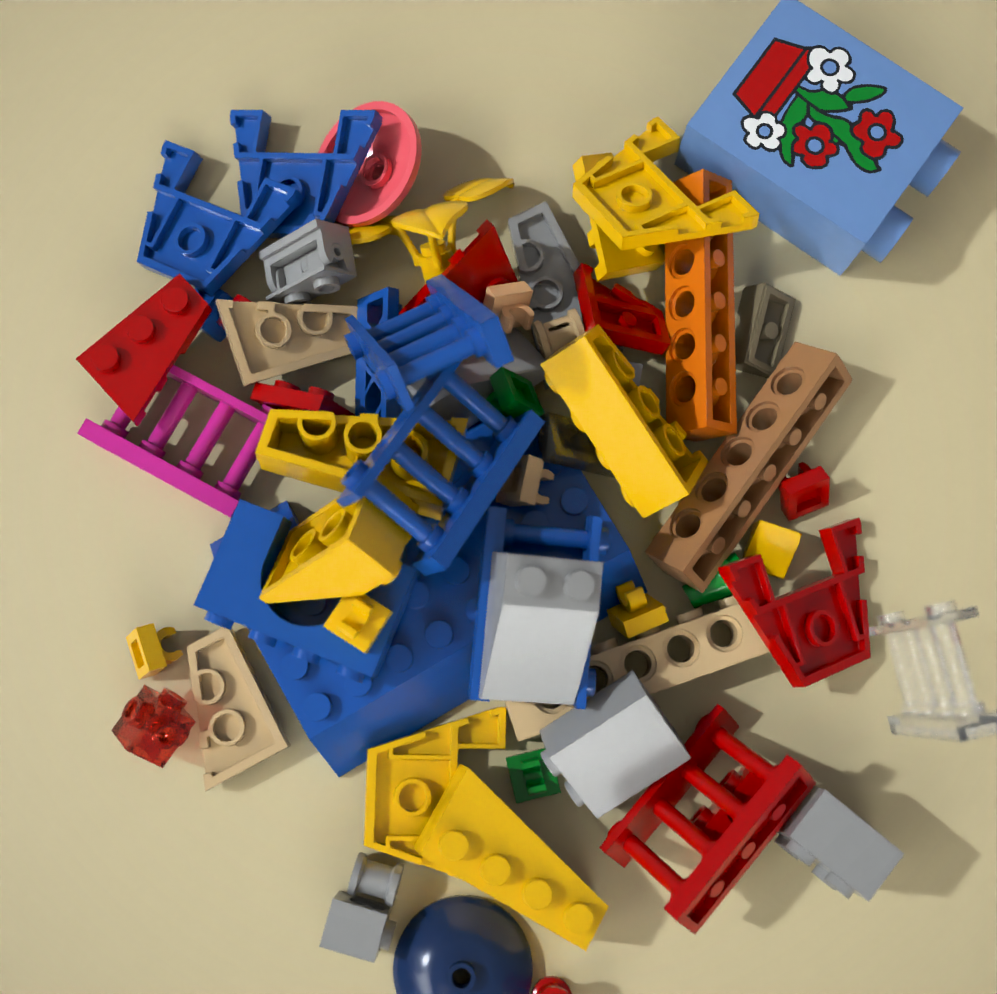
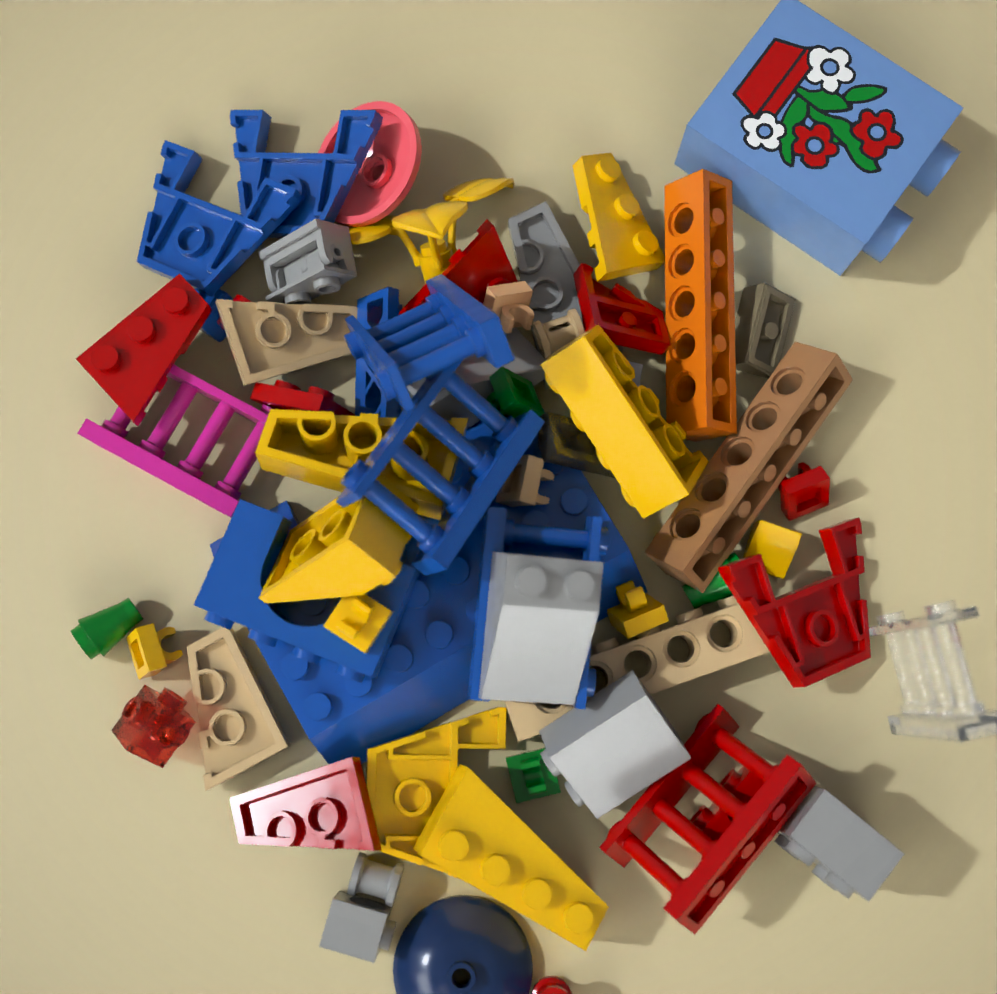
(105, 628): none -> green cone
(310, 810): none -> wing
(644, 207): yellow wing -> none

